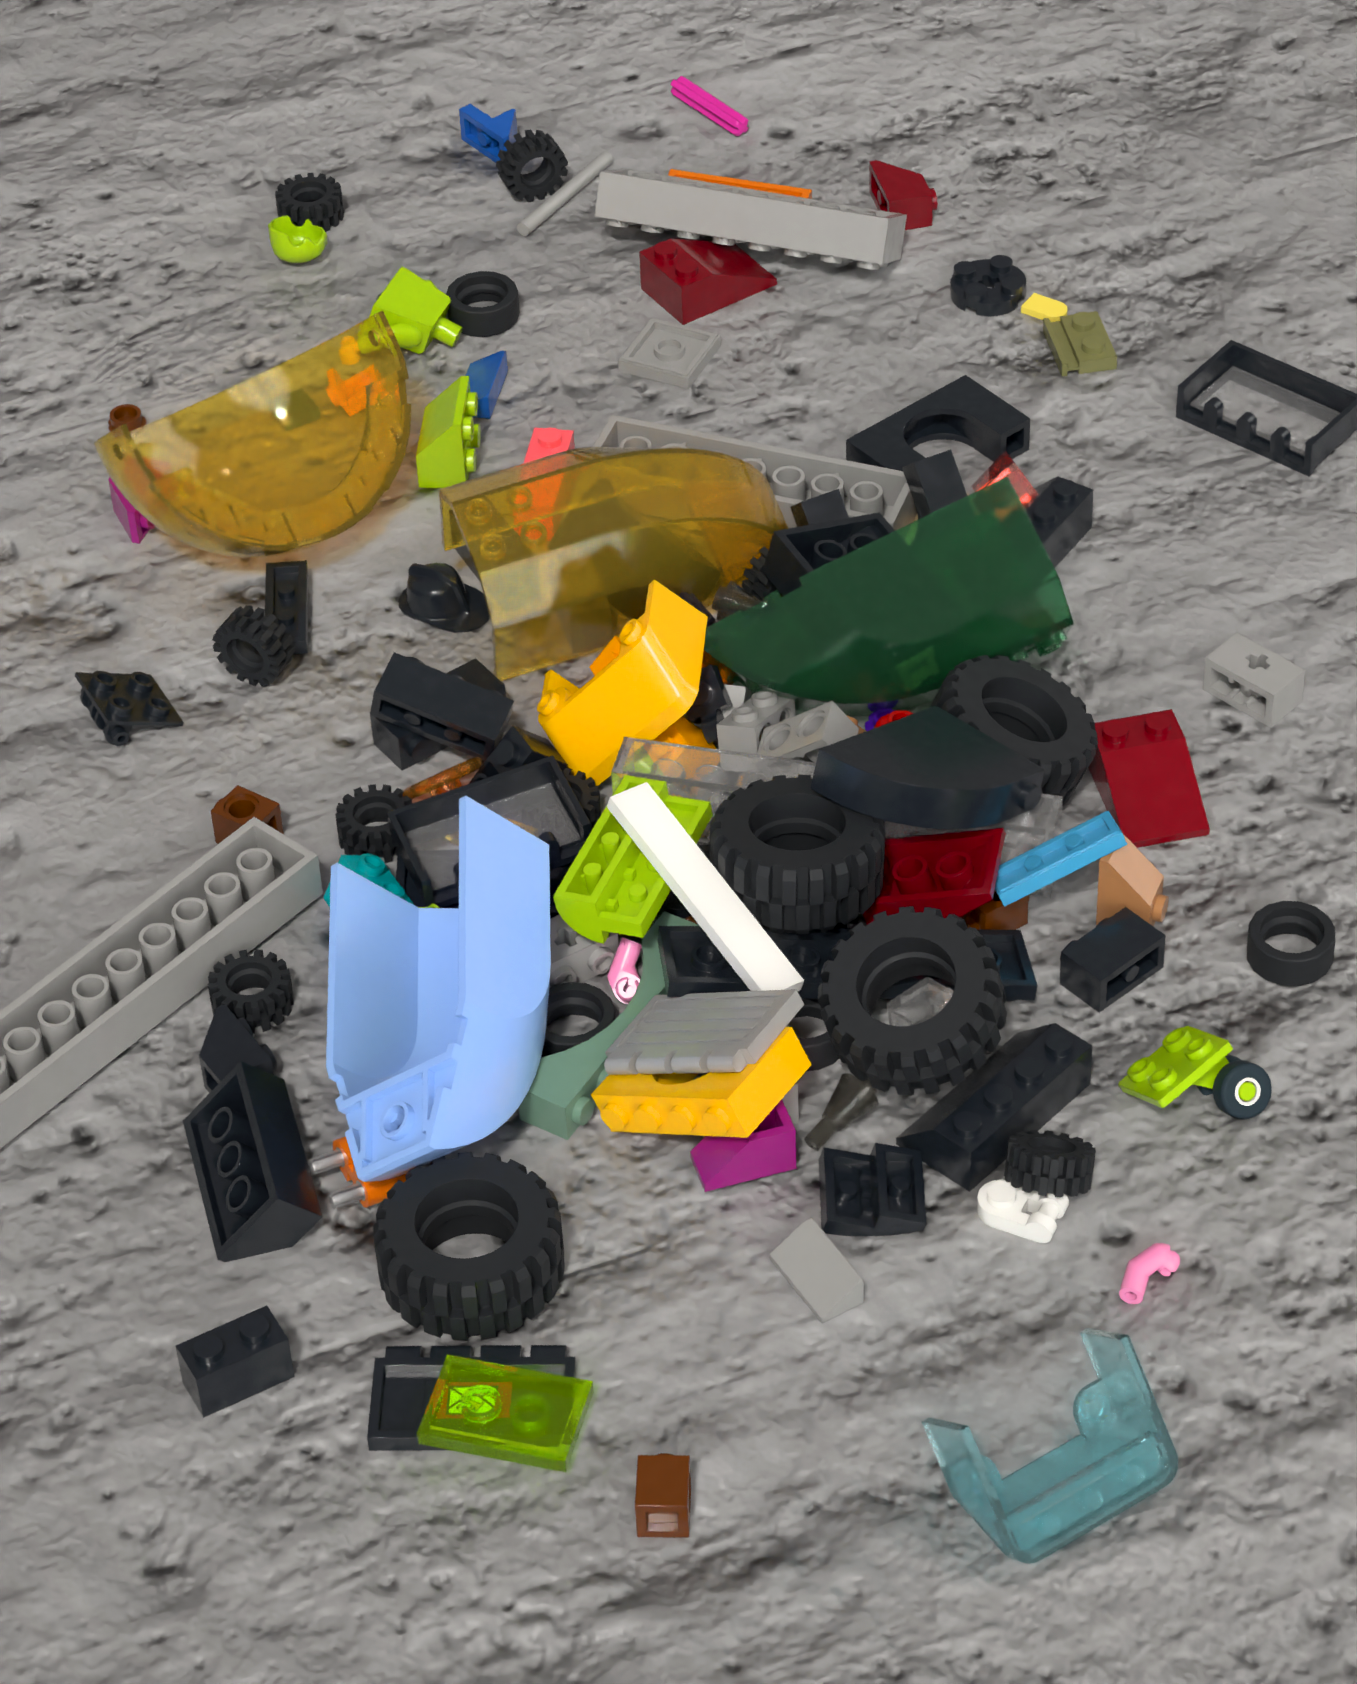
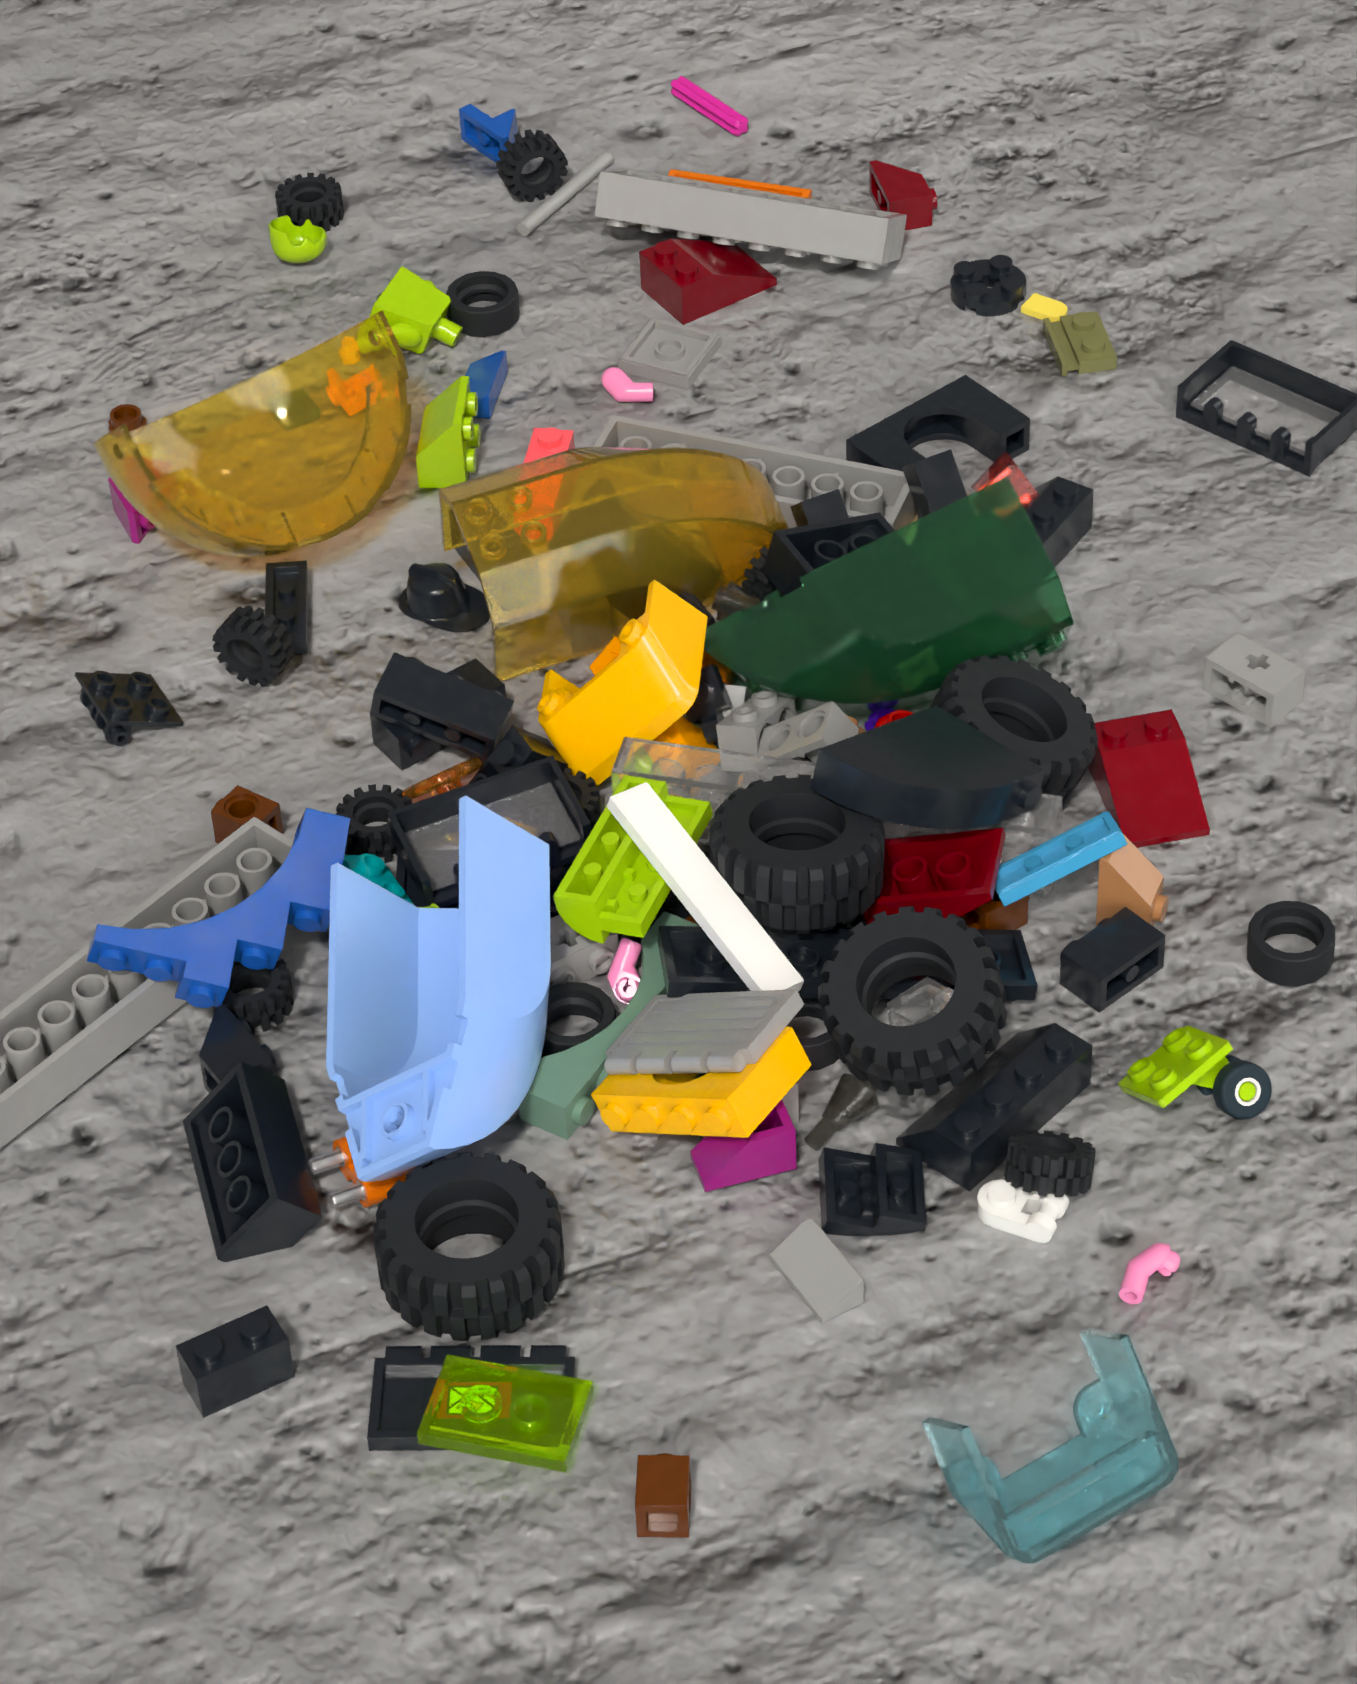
(250, 933): none -> arch
(624, 389): none -> bright pink arm

